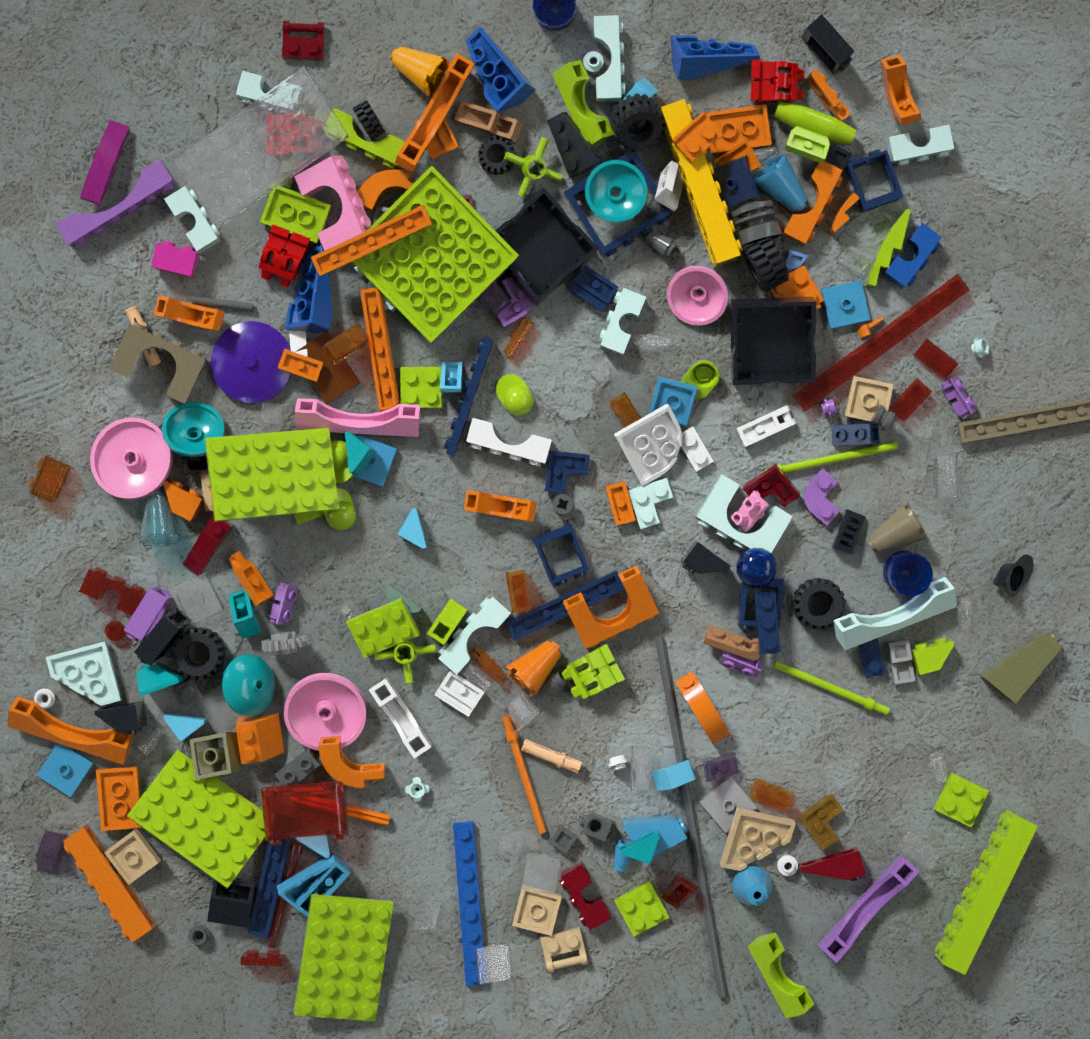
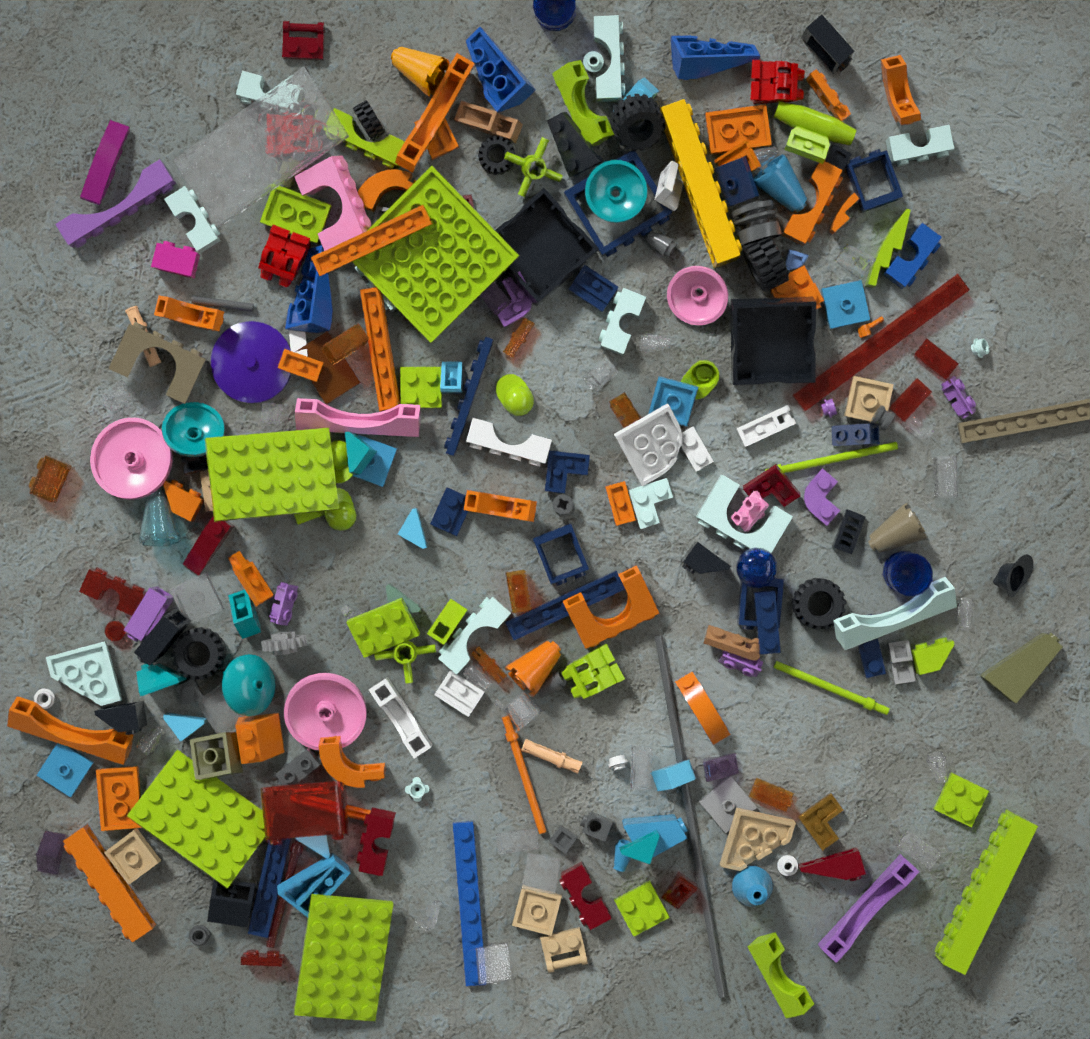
(373, 858): none -> dark red arch
(450, 512): none -> dark blue plate
(697, 137): orange plate -> none

